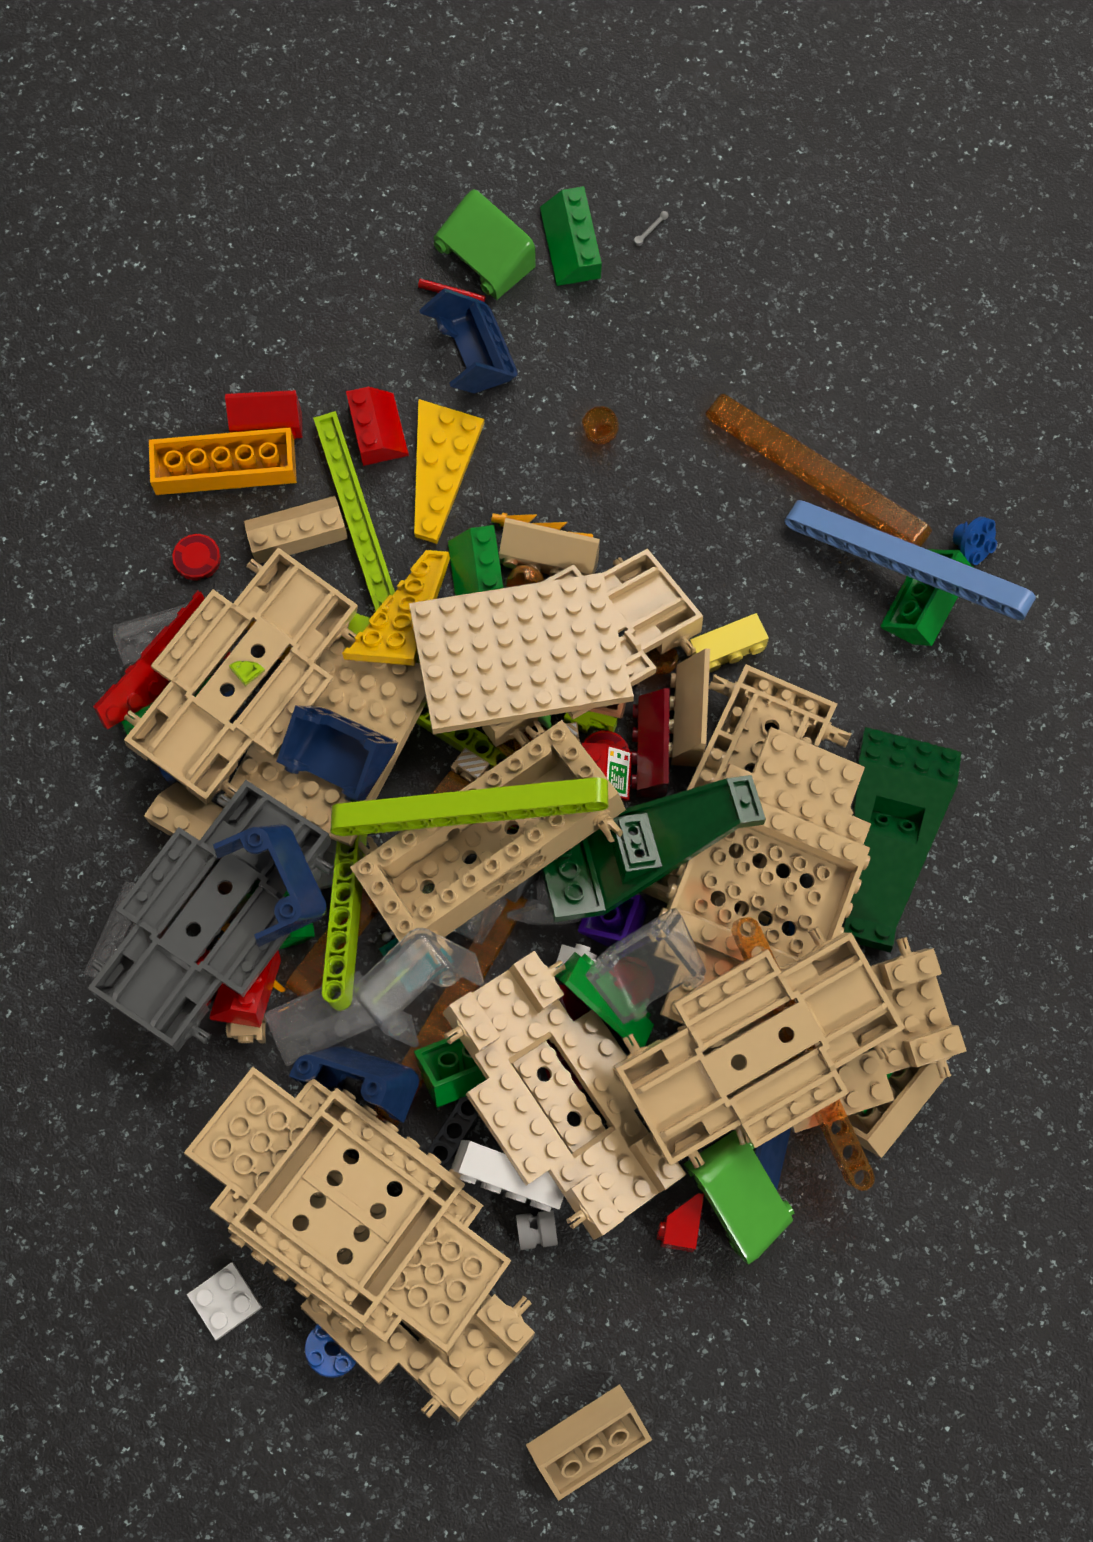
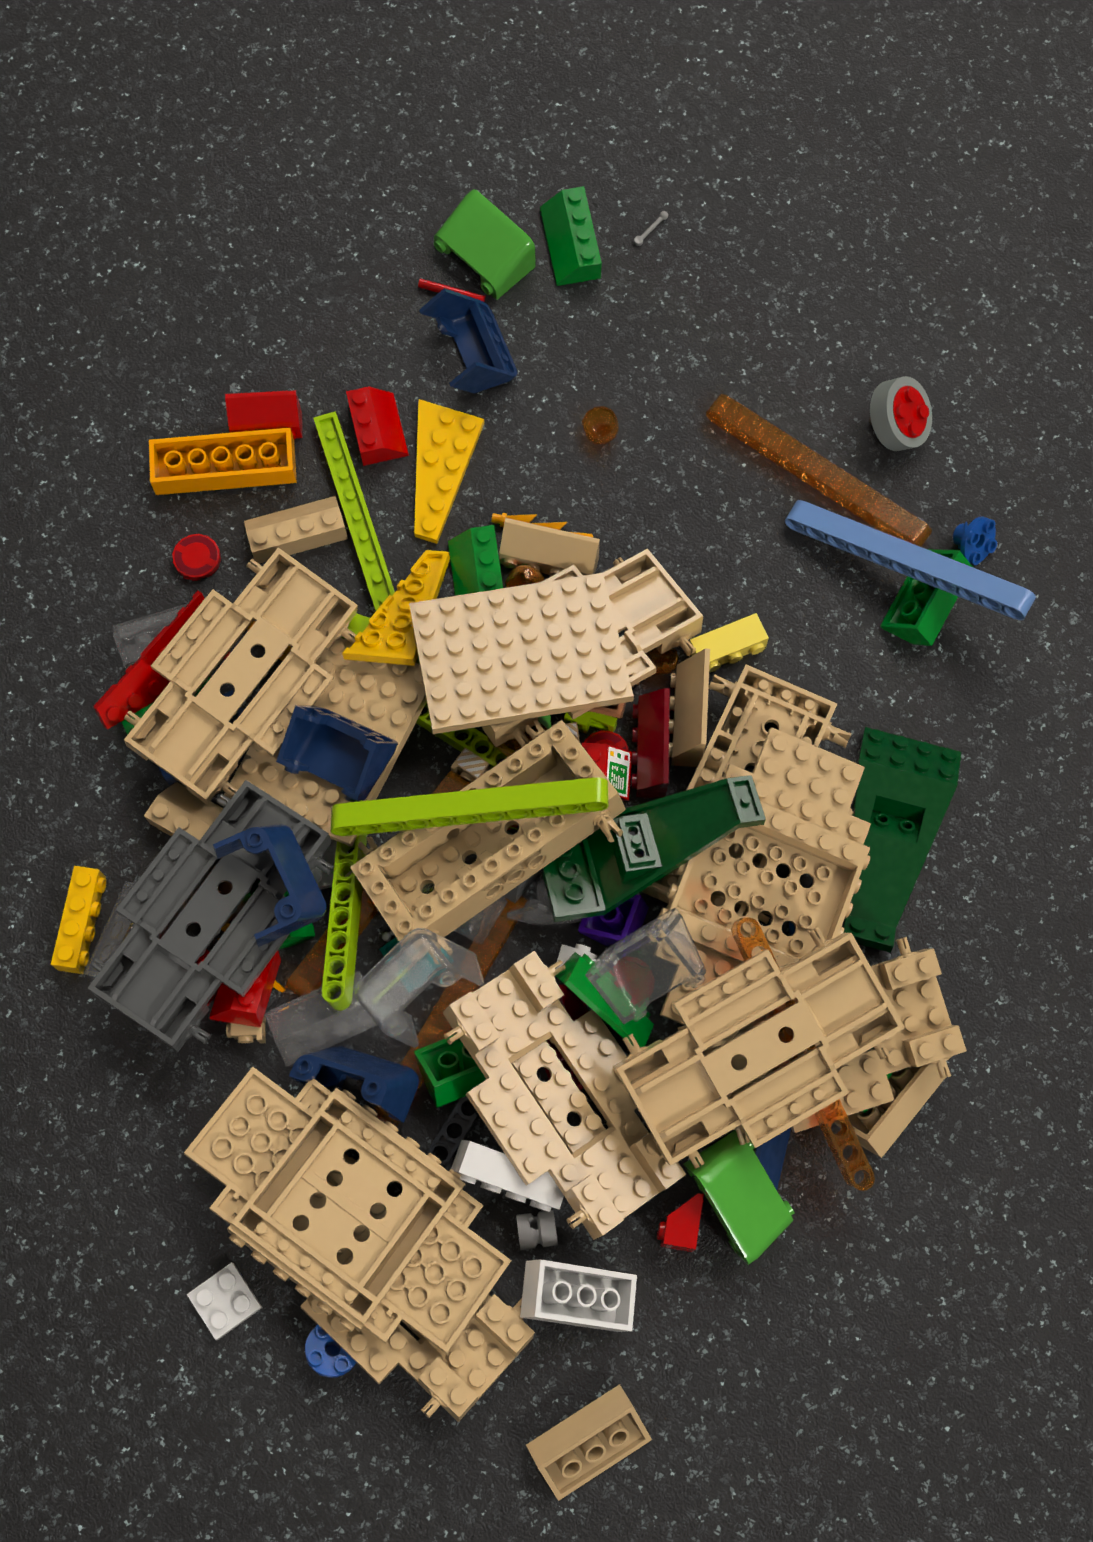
(78, 920): none -> yellow brick
(246, 671): lime tile -> none
(578, 1296): none -> white brick
(900, 413): none -> light grey wheel

